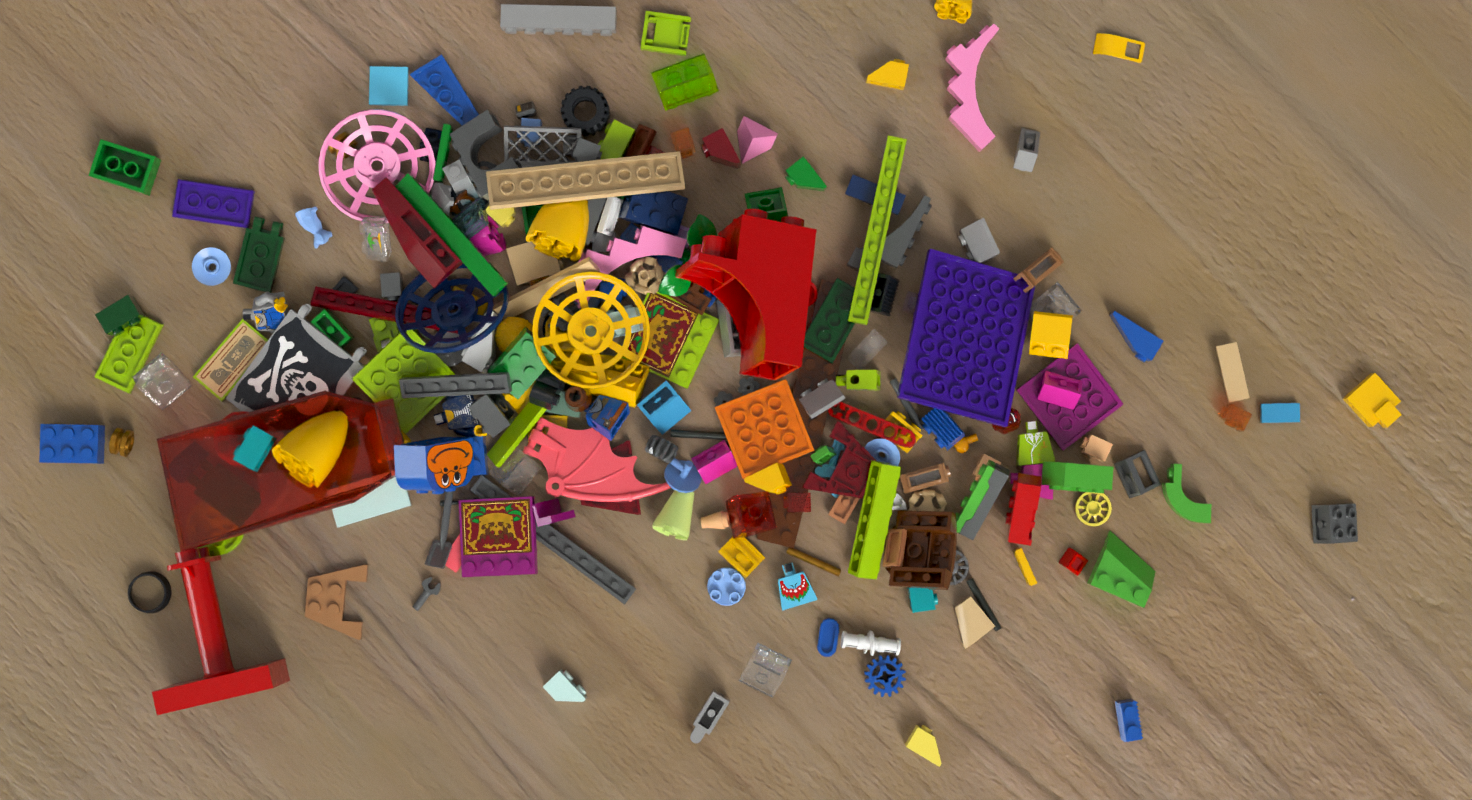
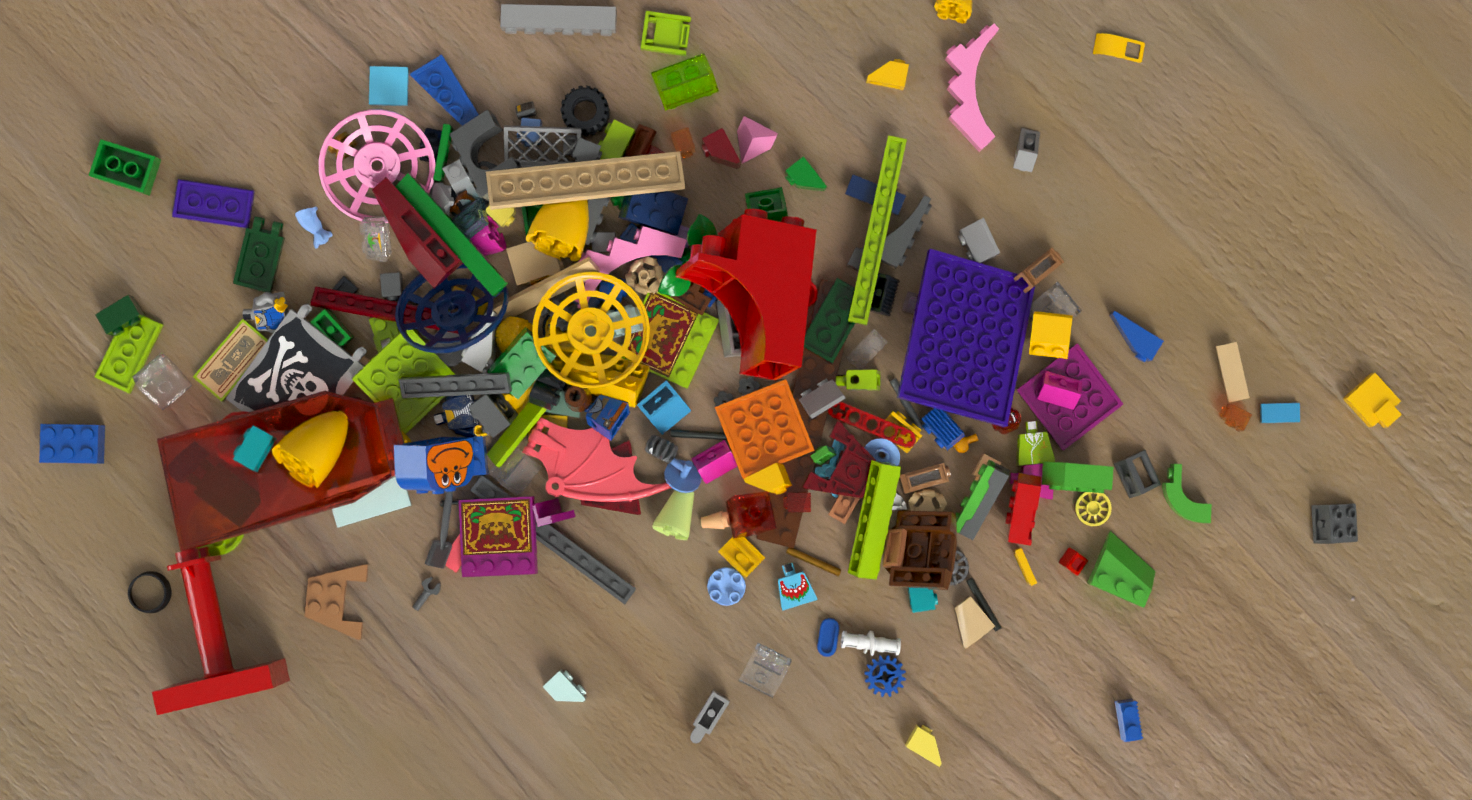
(121, 442): pearl gold wheel -> none
(204, 259): light blue dish -> none
(610, 215): white tile -> none
(1096, 447): light nougat brick -> none

